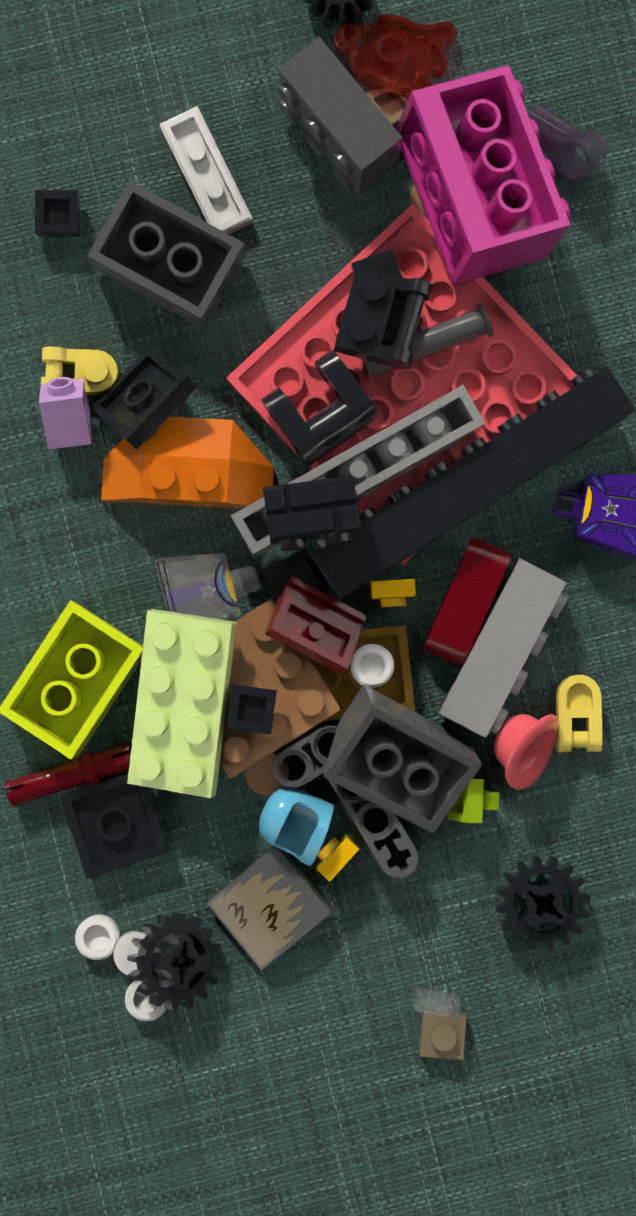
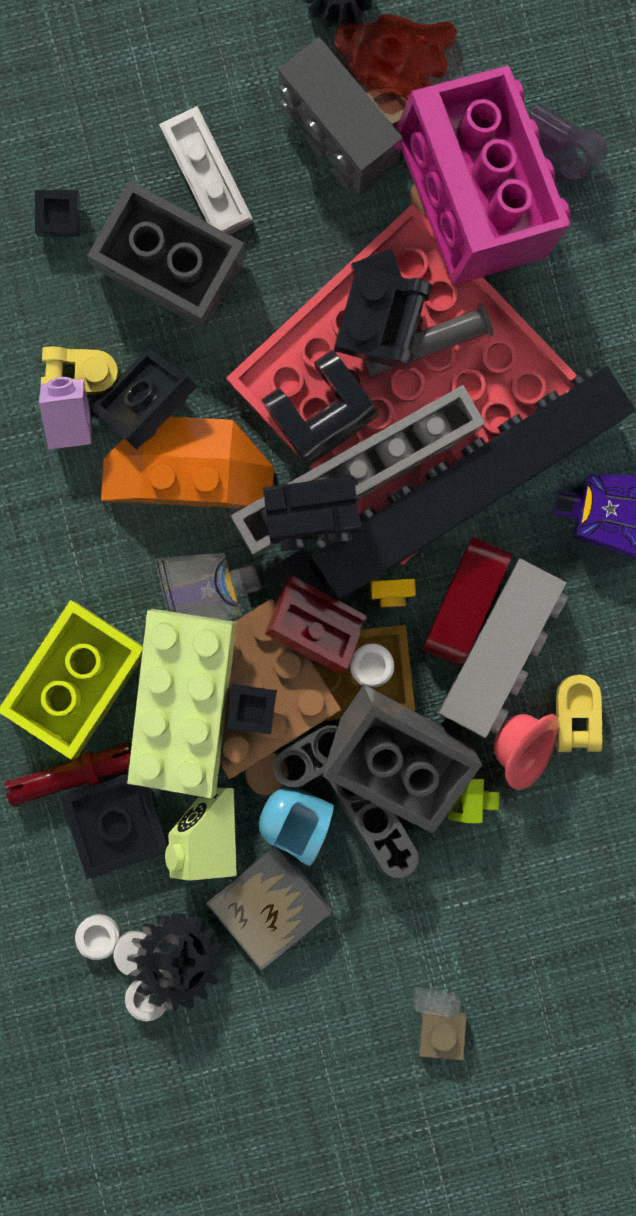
(204, 839): none -> yellowish green slope
(335, 856): yellow plate -> none
(528, 917): black gear -> none

